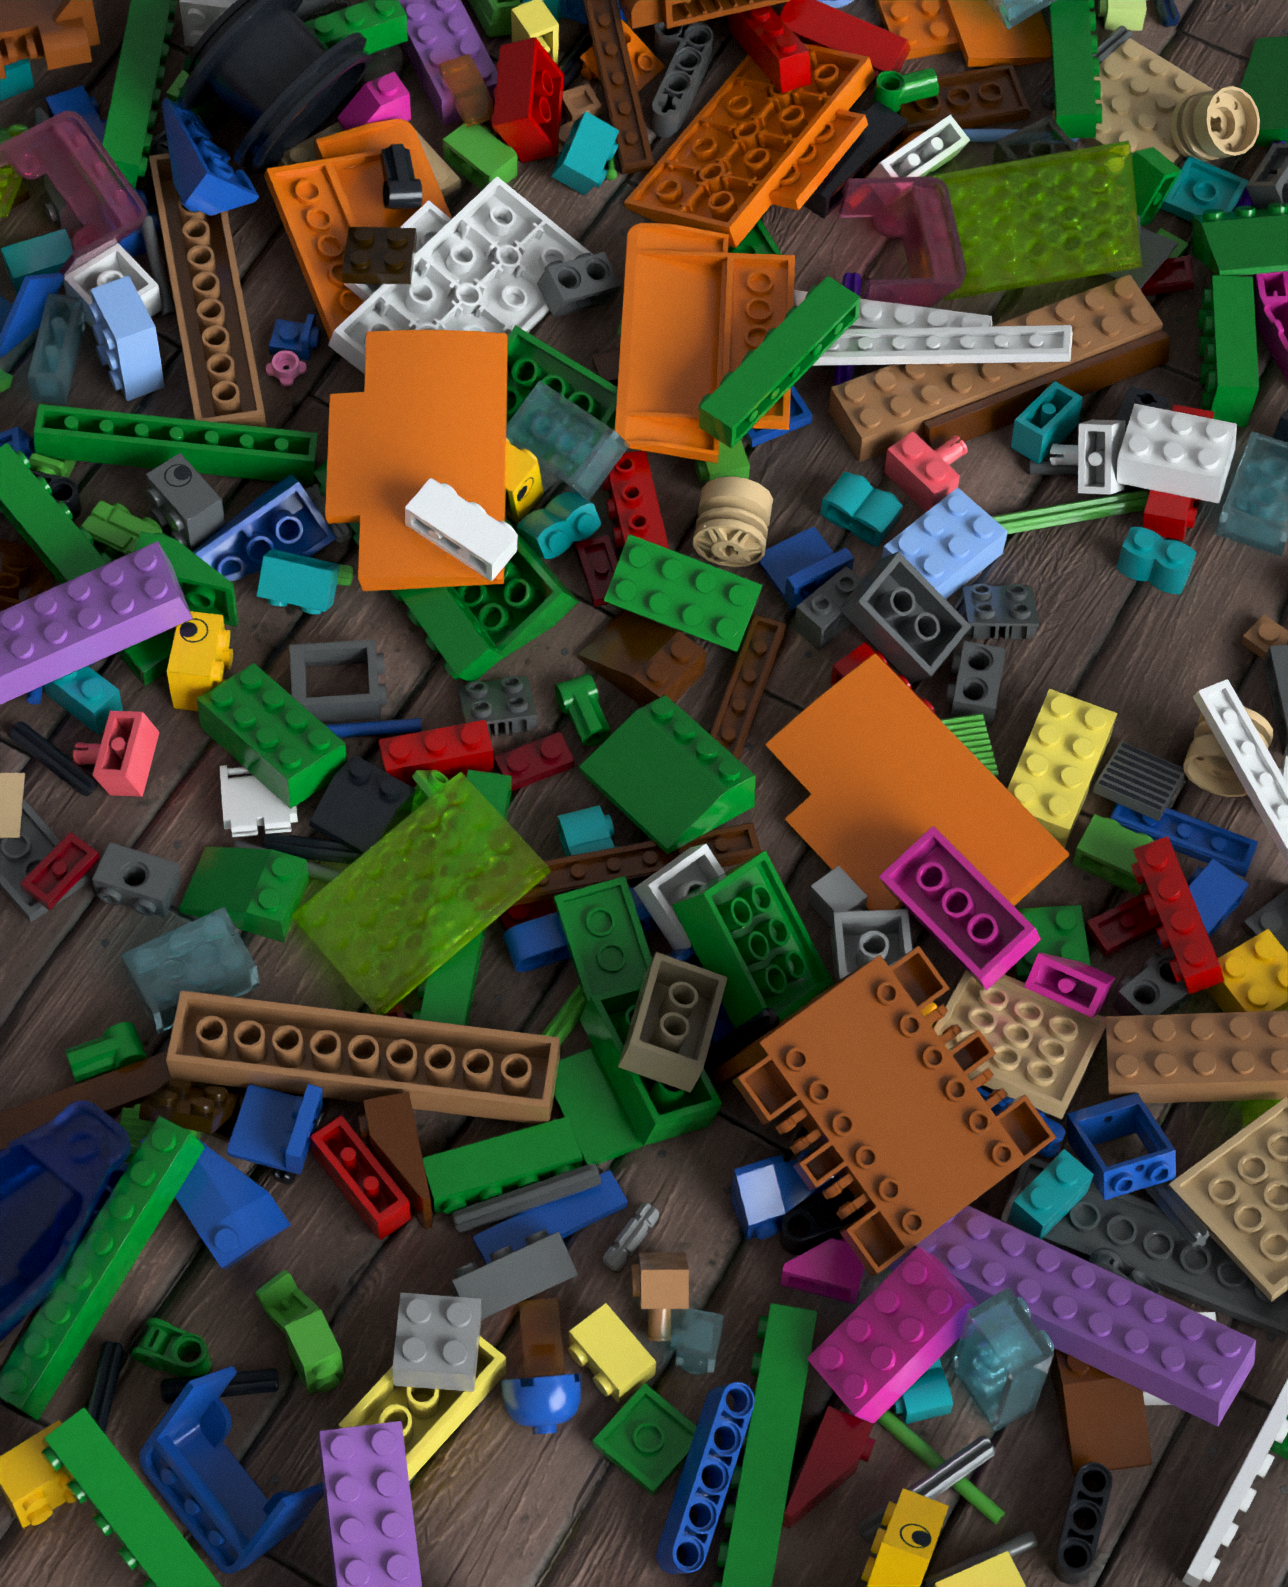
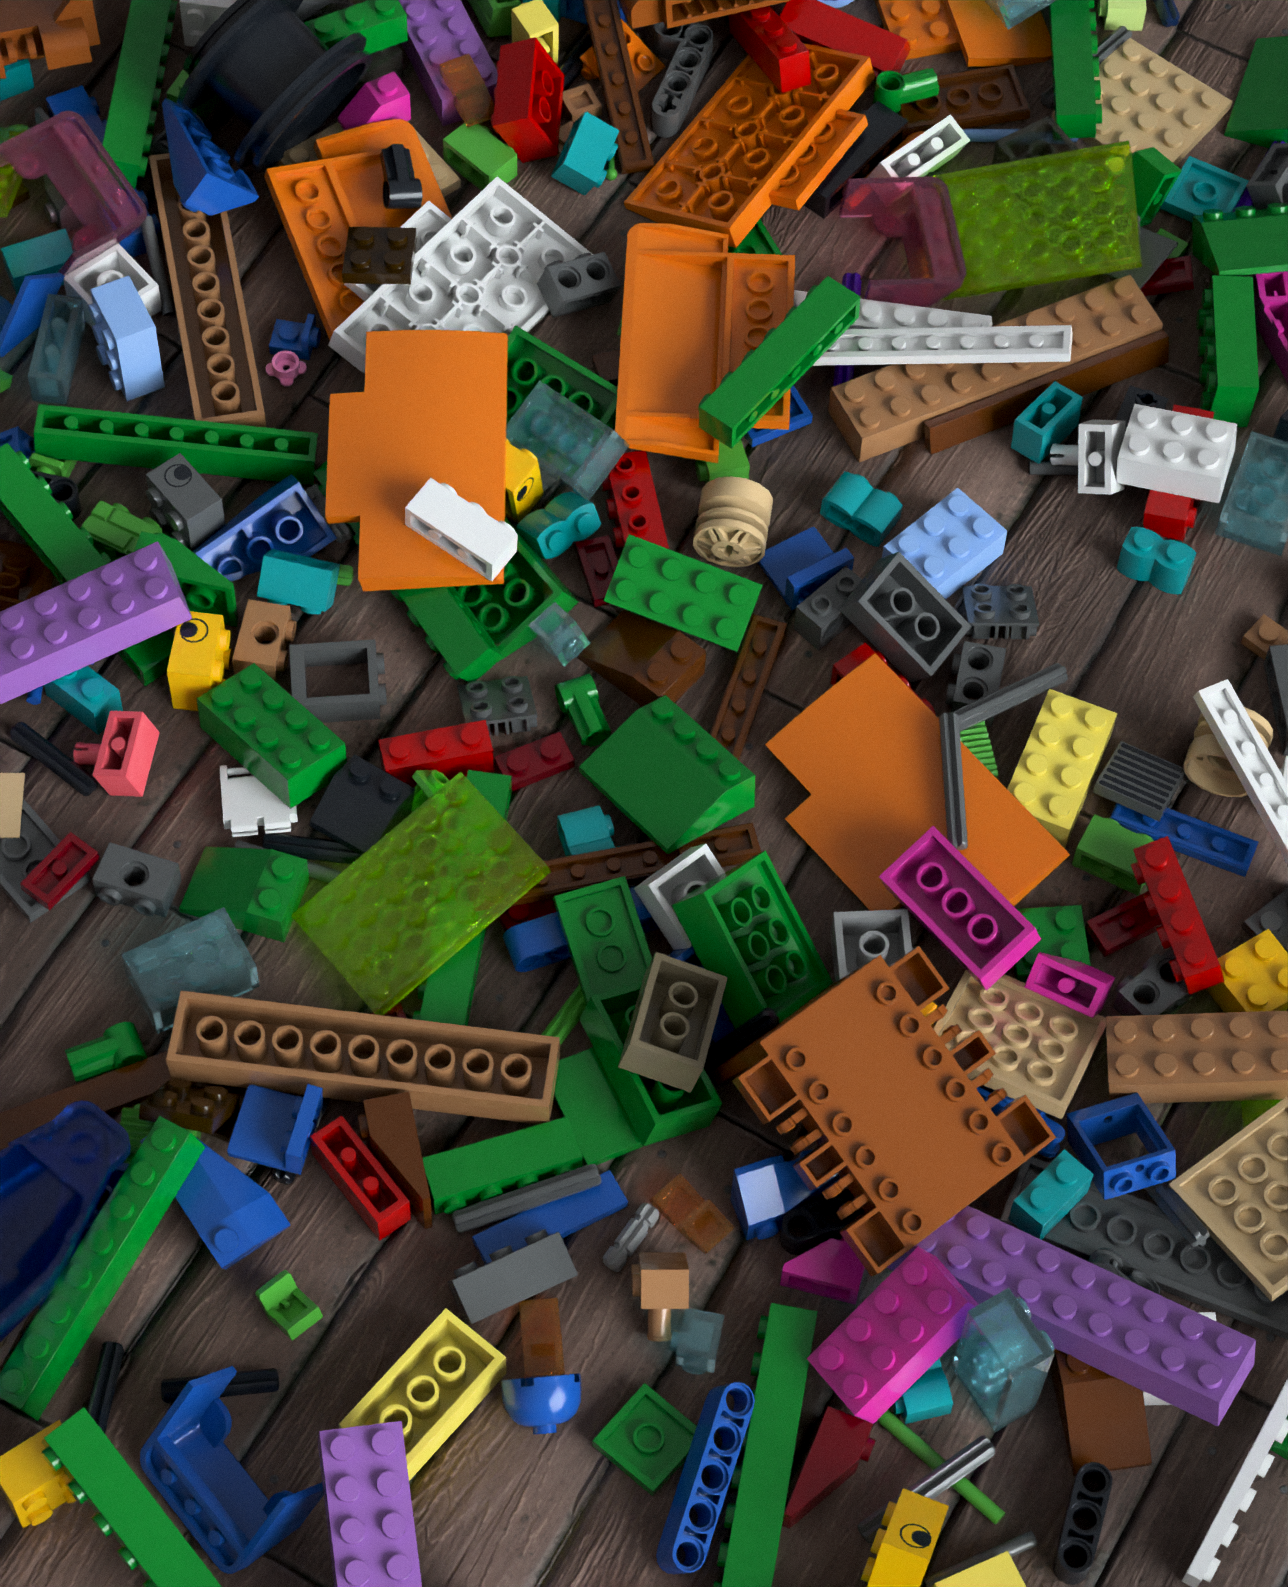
(167, 1345): green piece -> none
(264, 623): none -> medium nougat brick
(315, 1352): bright green brick -> none
(376, 728): blue bar -> none
(437, 1342): light grey brick -> none
(559, 634): none -> clear light blue brick
(611, 1354): light yellow brick -> none
(691, 1215): none -> clear orange slope
(836, 894): light grey brick -> none
(923, 471): coral brick -> none
(953, 780): none -> dark grey axle
(1011, 696): none -> dark grey axle
(1073, 511): bright green axle -> none
(1215, 124): tan wheel -> none
(1216, 894): blue brick -> none

